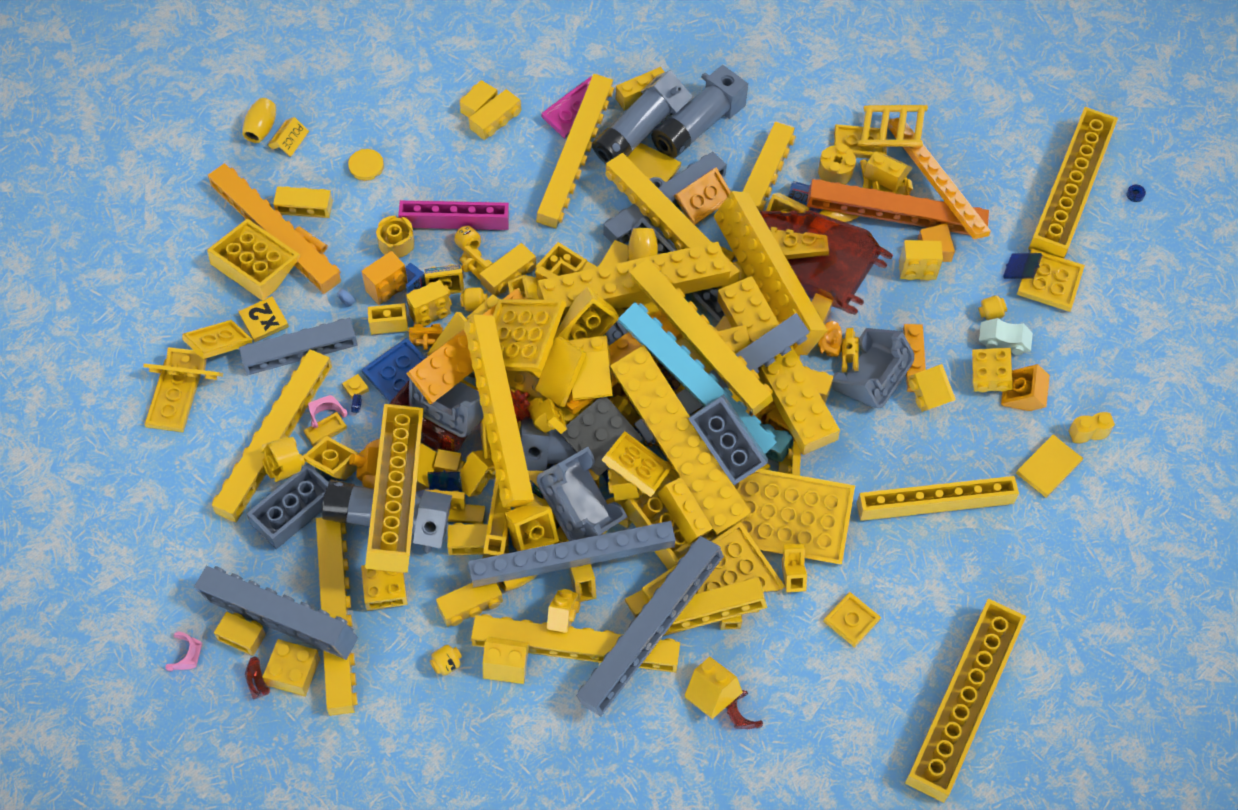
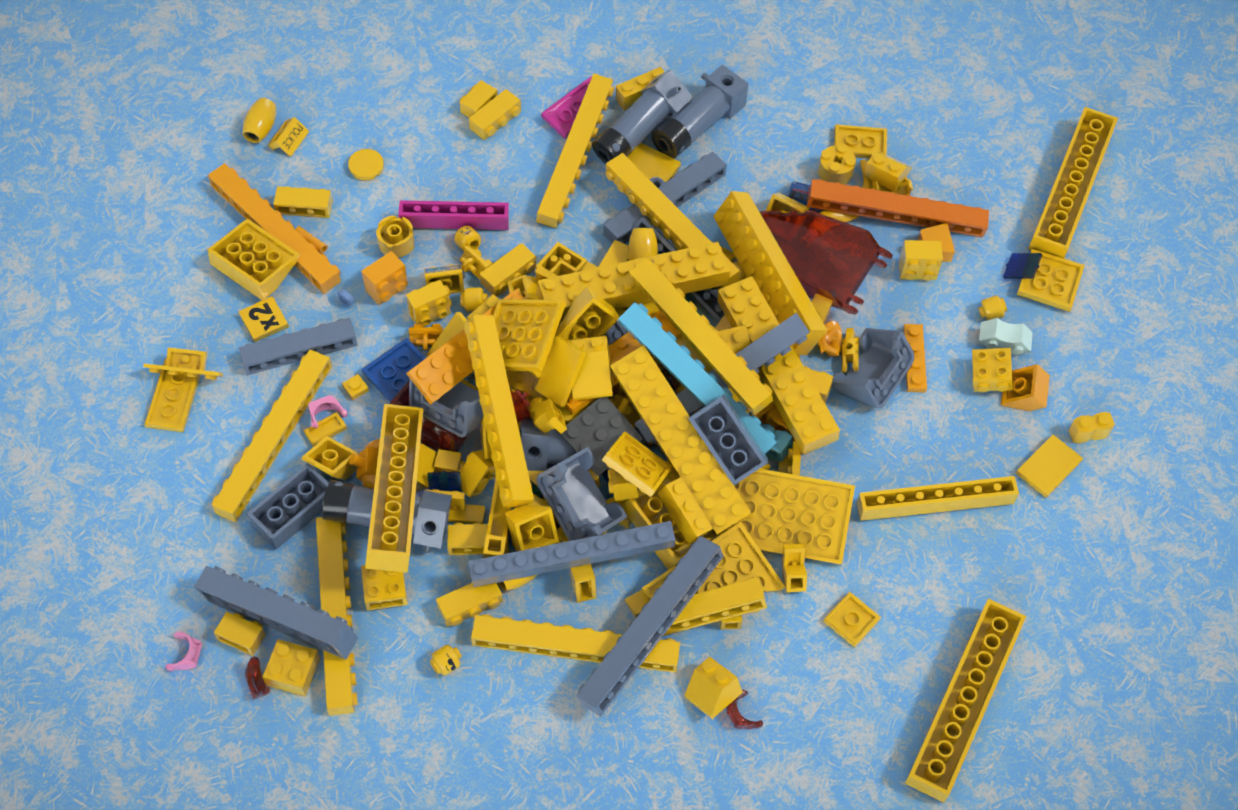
(216, 339): yellow tile -> none
(282, 458): yellow brick -> none
(356, 403): clear blue tile -> none
(387, 318): yellow brick -> none
(415, 278): blue panel -> none
(505, 660): yellow slope -> none
(563, 610): yellow brick -> none
(703, 196): light orange tile -> none
(769, 163): yellow brick -> none
(800, 245): yellow wing -> none
(886, 109): yellow bar -> none
(931, 388): yellow slope -> none
(943, 184): light orange plate -> none
(1136, 193): clear blue tile -> none

